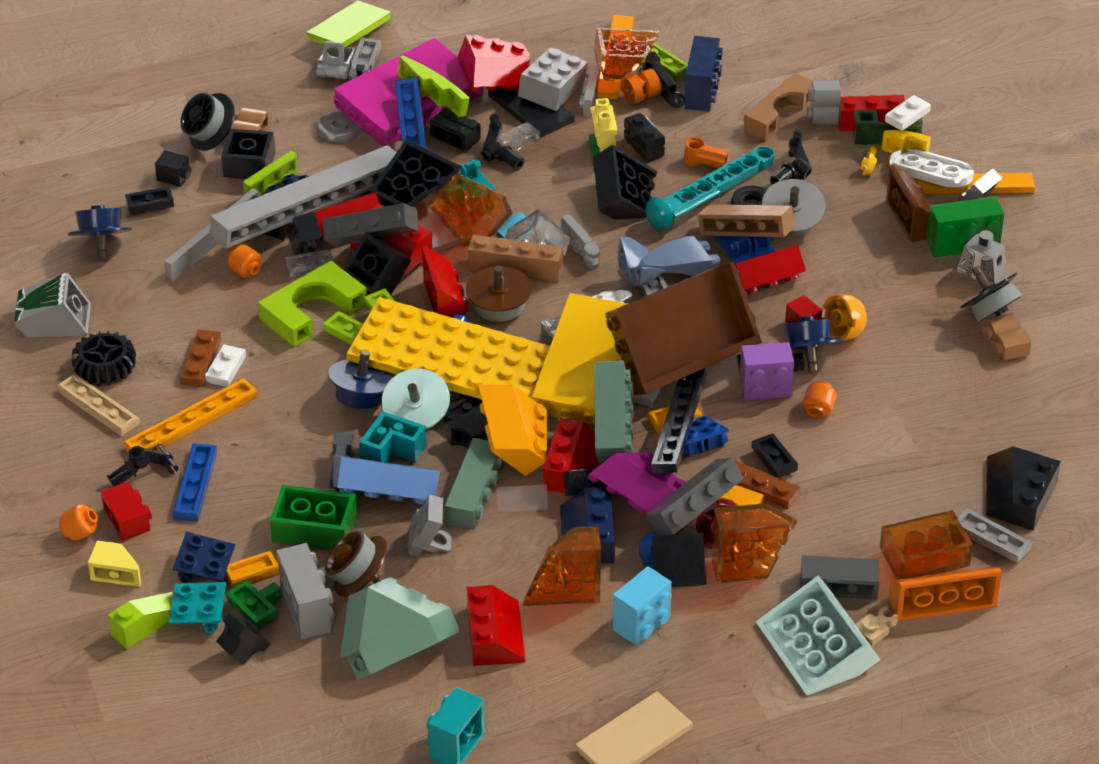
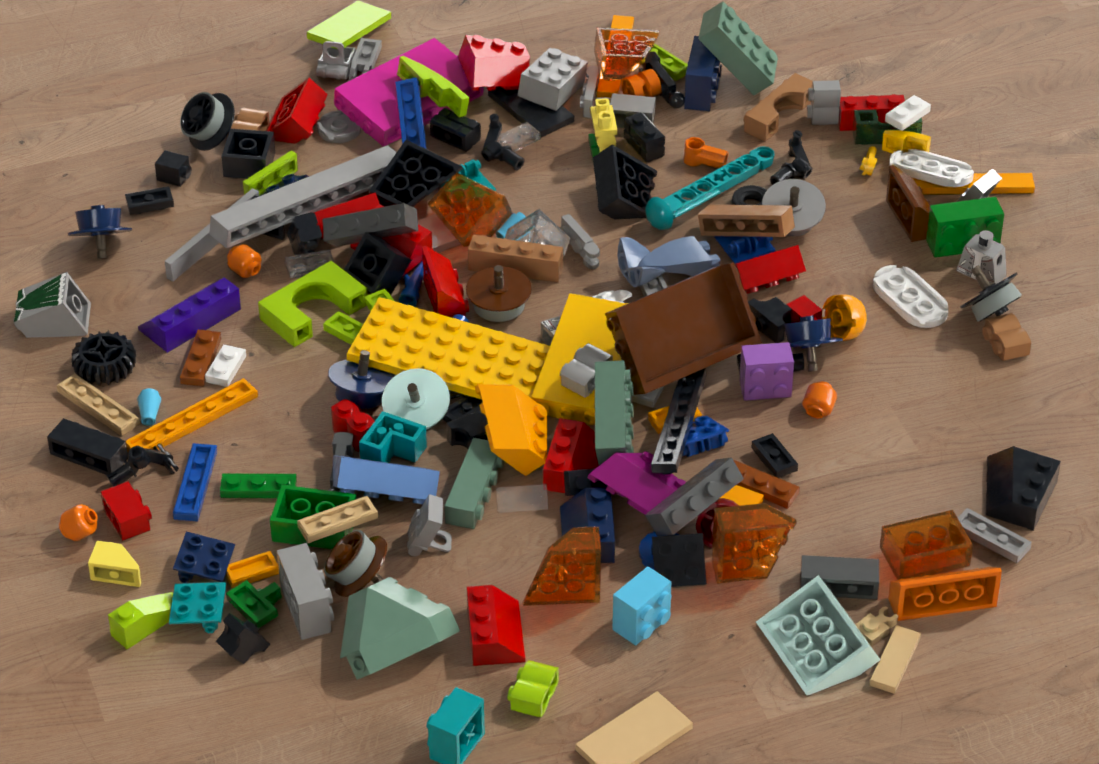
(87, 447): none -> black brick
(149, 403): none -> medium azure cone
(195, 312): none -> dark purple slope
(254, 485): none -> green plate
(298, 113): none -> red slope
(337, 519): none -> tan tile
(349, 419): none -> red brick
(410, 293): none -> blue plant
(533, 688): none -> lime brick
(580, 372): none -> light grey brick
(629, 105): none -> light grey hinge
(738, 48): none -> sand green brick
(770, 317): none -> black brick
(895, 659): none -> tan tile
(910, 296): none -> white tile

